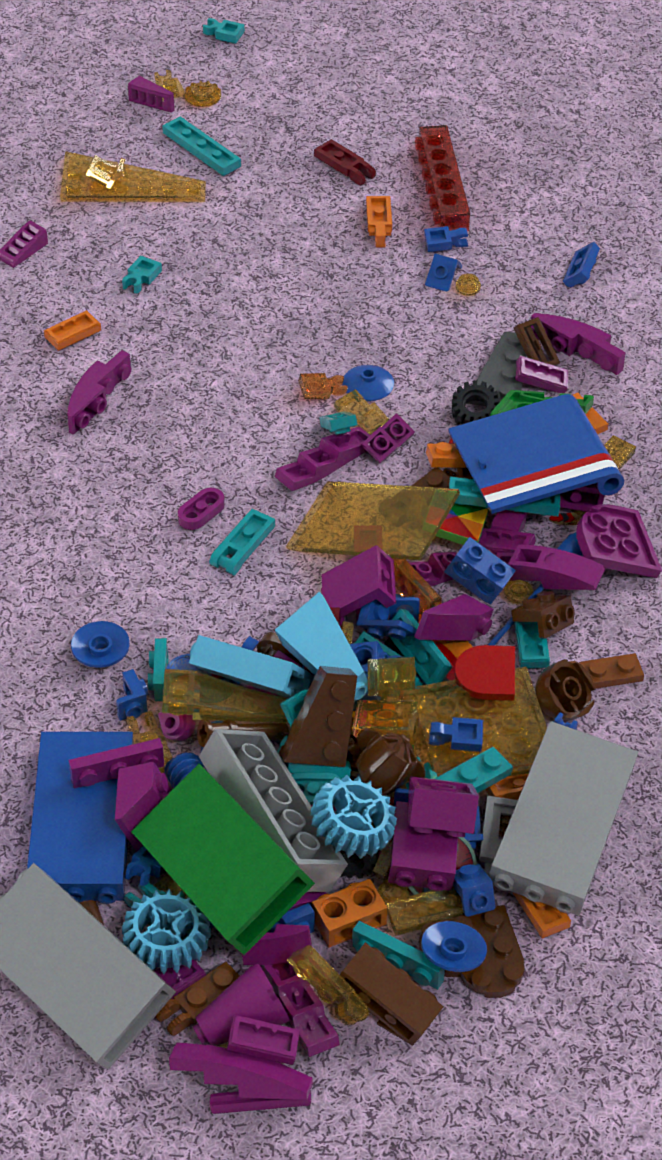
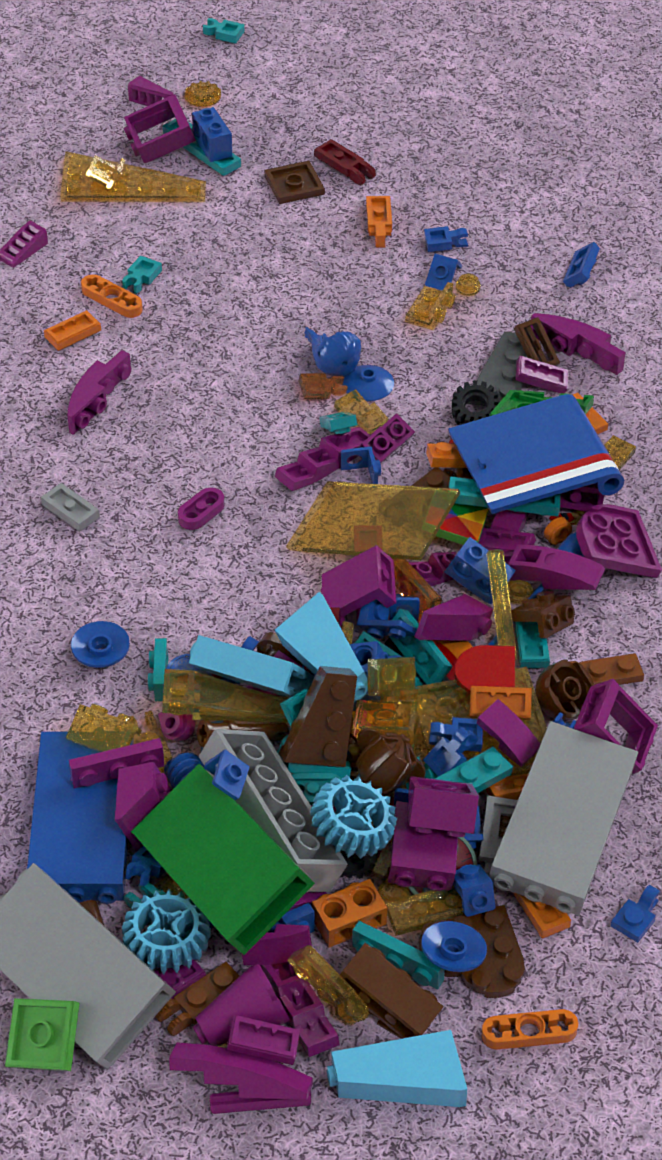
(42, 1034): none -> bright green tile
(70, 507): none -> light grey plate
(94, 283): none -> orange beam
(101, 731): none -> clear yellow bracket
(135, 700): blue bracket -> none
(155, 115): none -> magenta window
(169, 83): clear yellow plate -> none
(212, 134): none -> blue brick
(229, 774): none -> blue bracket
(242, 541): teal plate -> none
(294, 182): none -> reddish brown tile
(335, 354): none -> blue piece
(368, 460): none -> blue bracket
(402, 1070): none -> medium azure slope
(431, 307): none -> clear yellow bracket
(442, 177): clear red brick -> none
(448, 753): none -> blue plate
(501, 599): none -> clear yellow axle
(504, 1023): none -> orange beam
(514, 736): none -> magenta slope
(516, 699): none -> orange plate
(557, 530): none -> orange tile
(610, 699): none -> magenta window
(636, 918): none -> blue plate

